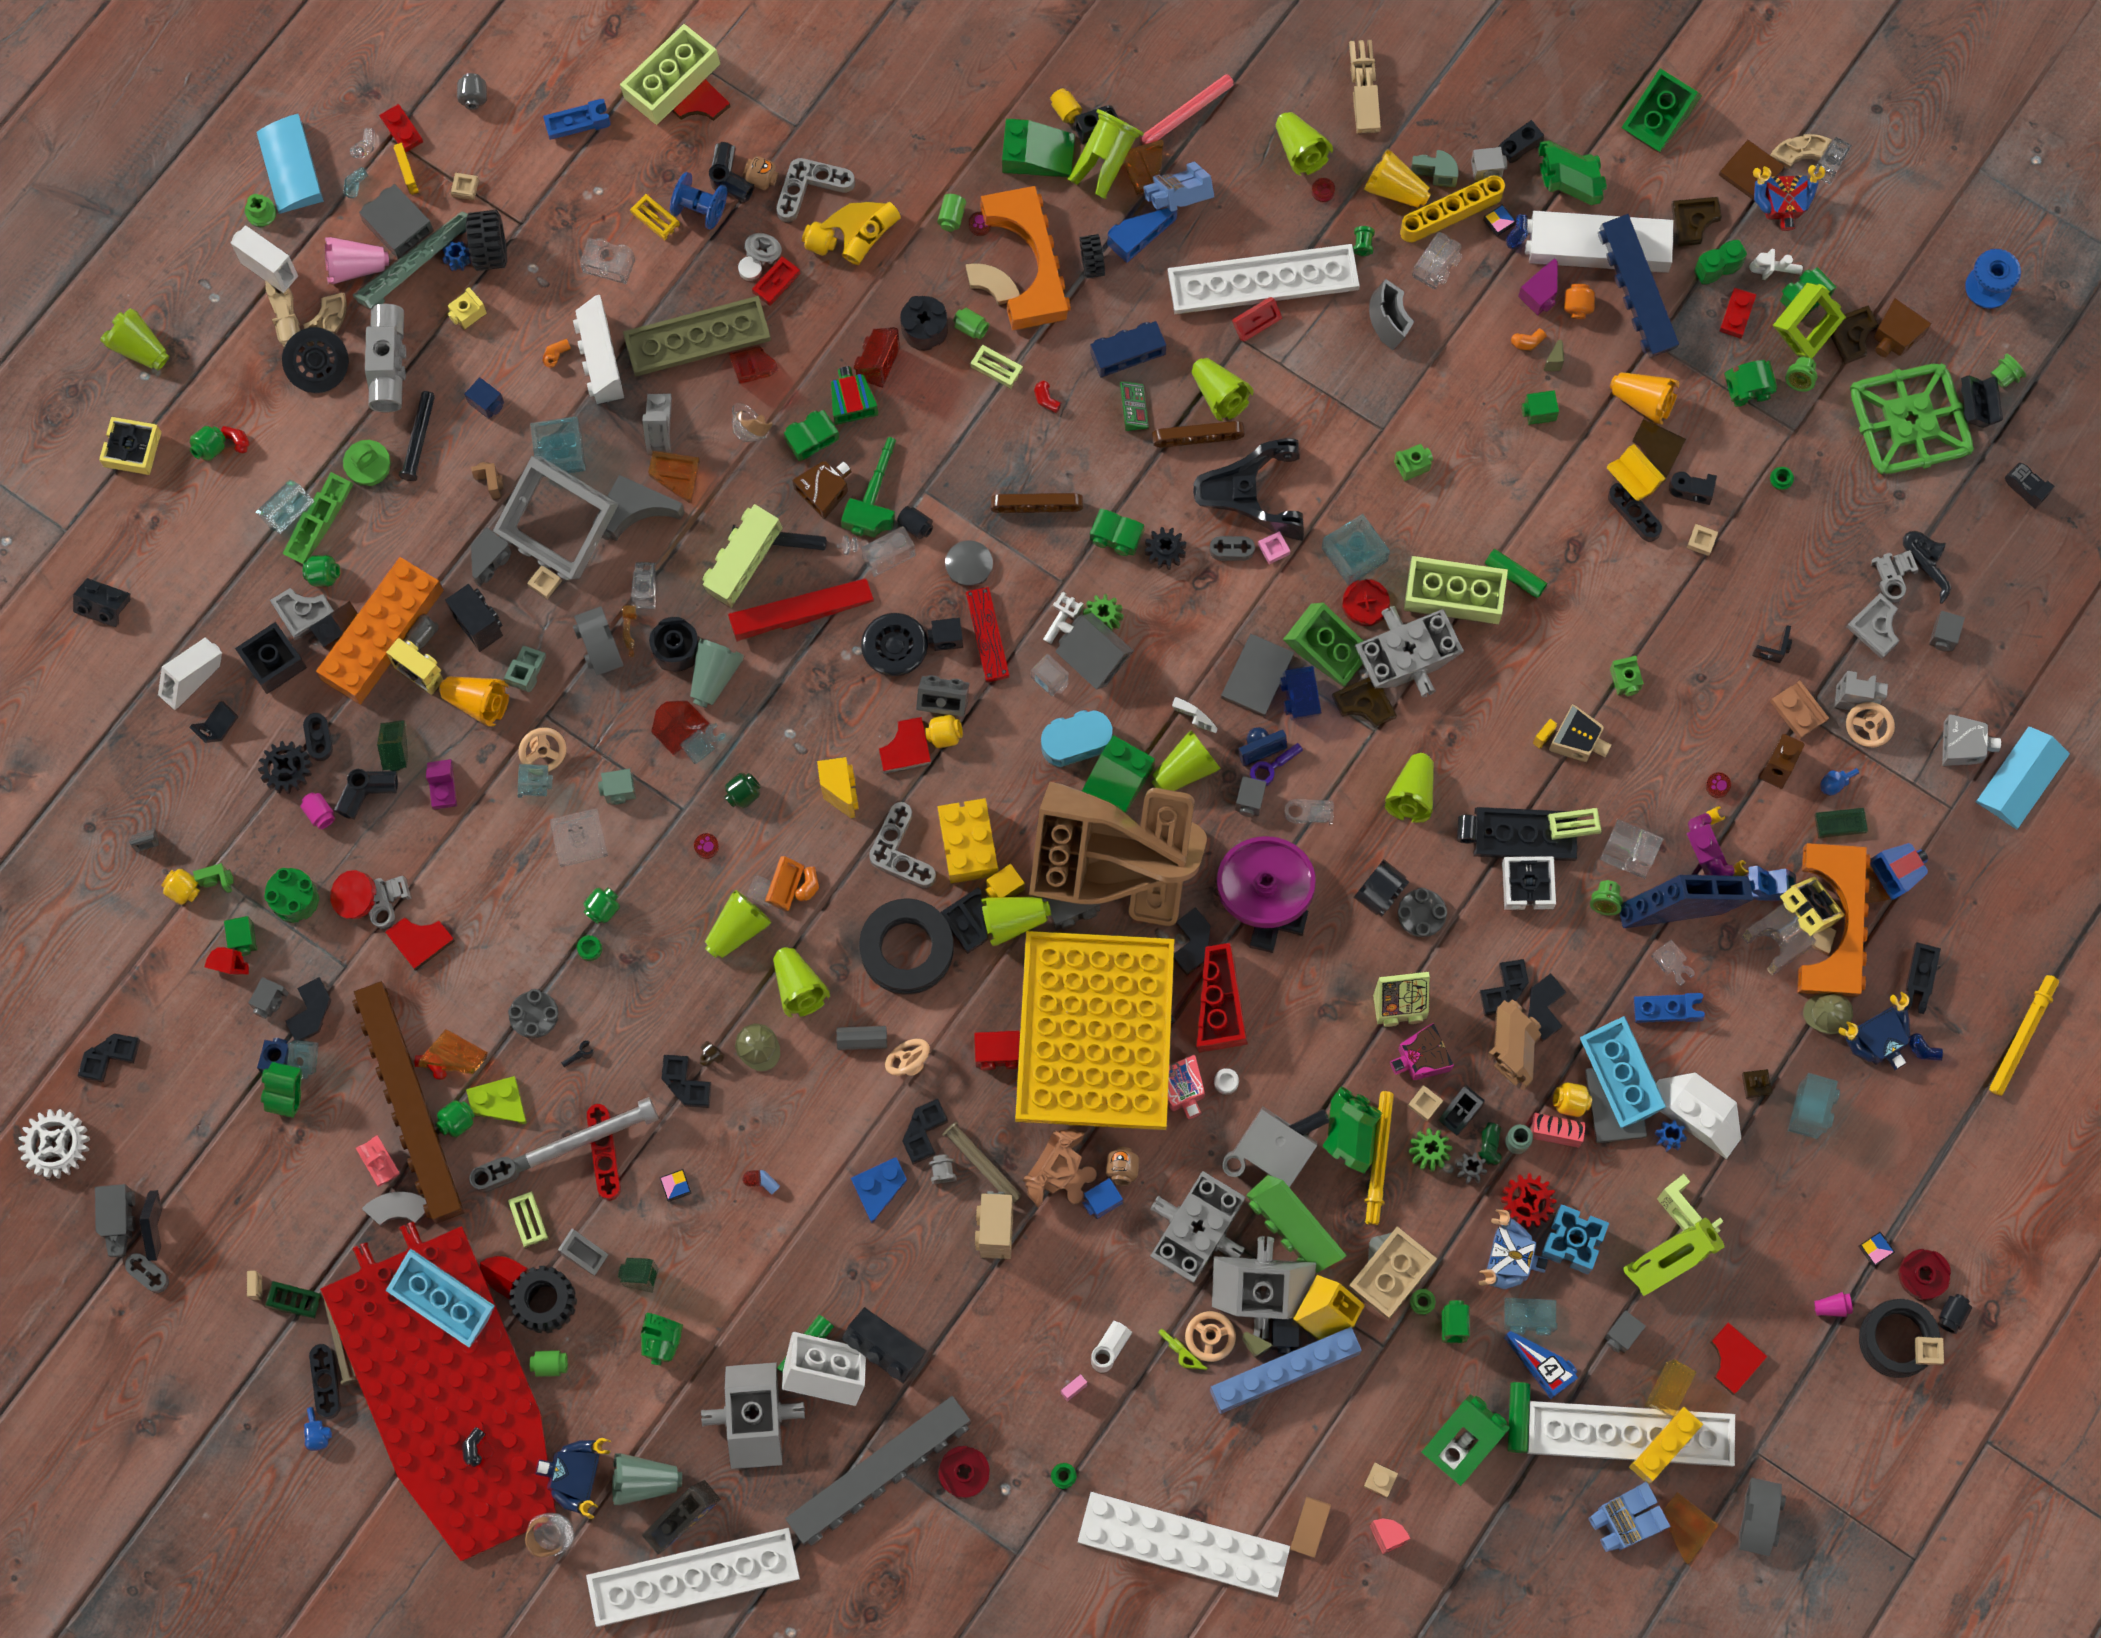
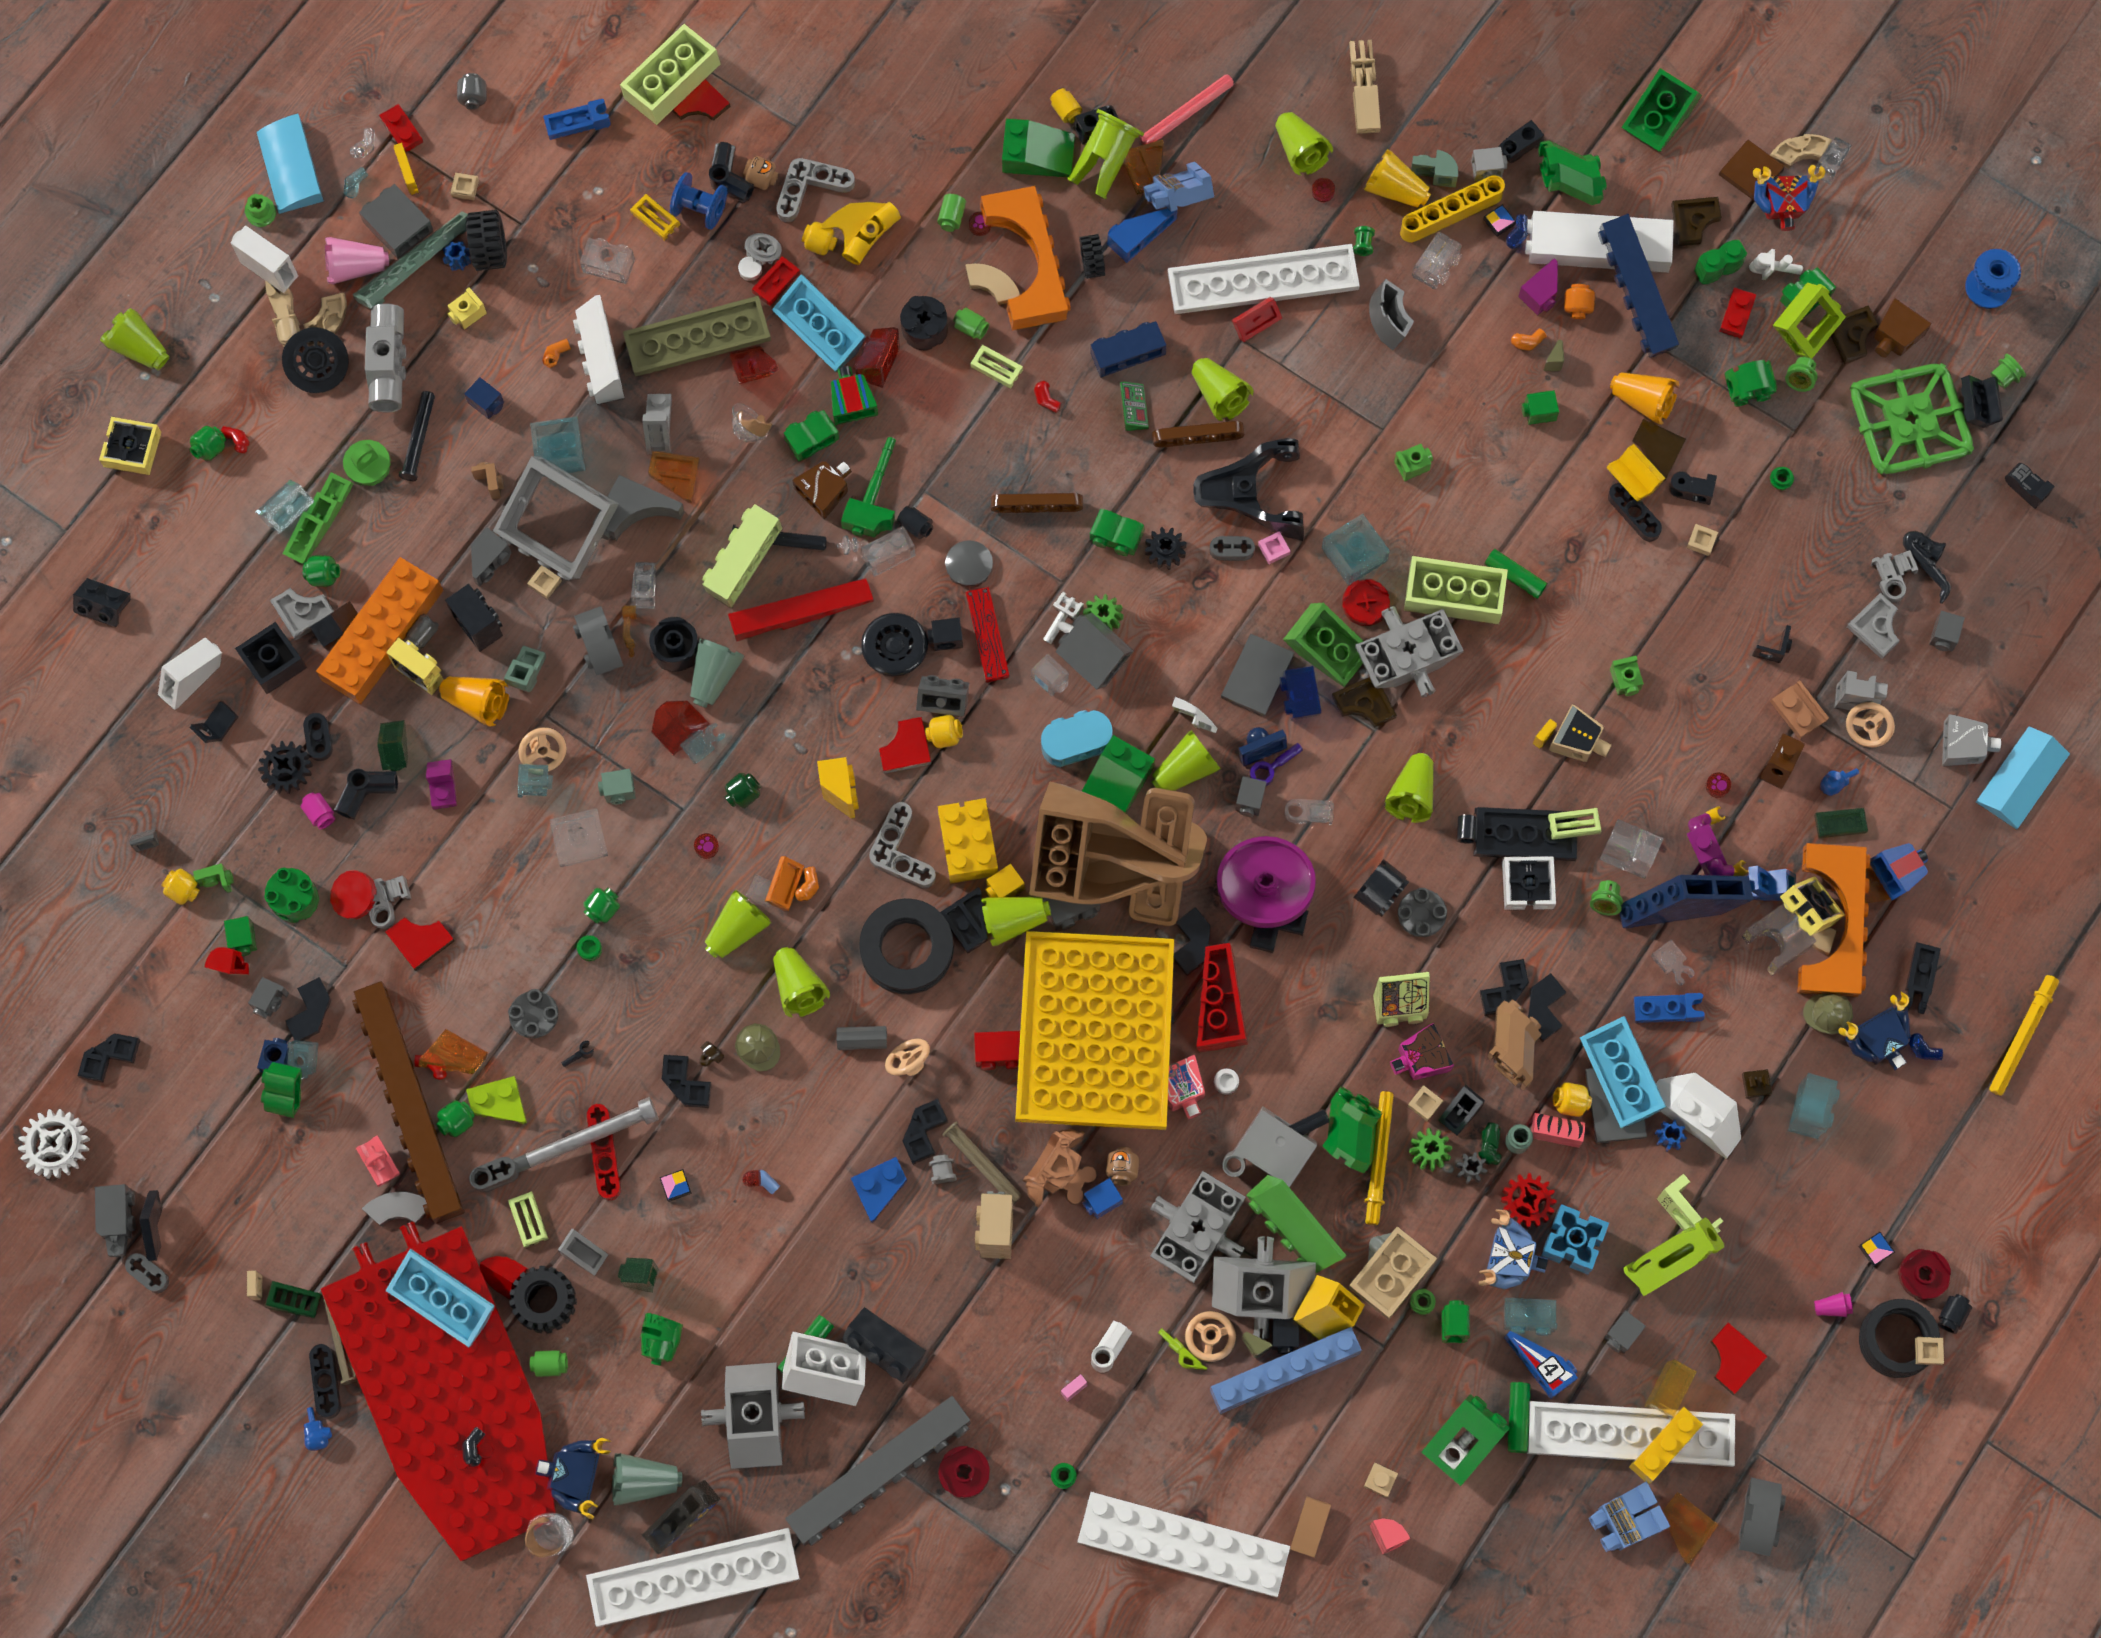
(819, 323): none -> medium azure slope

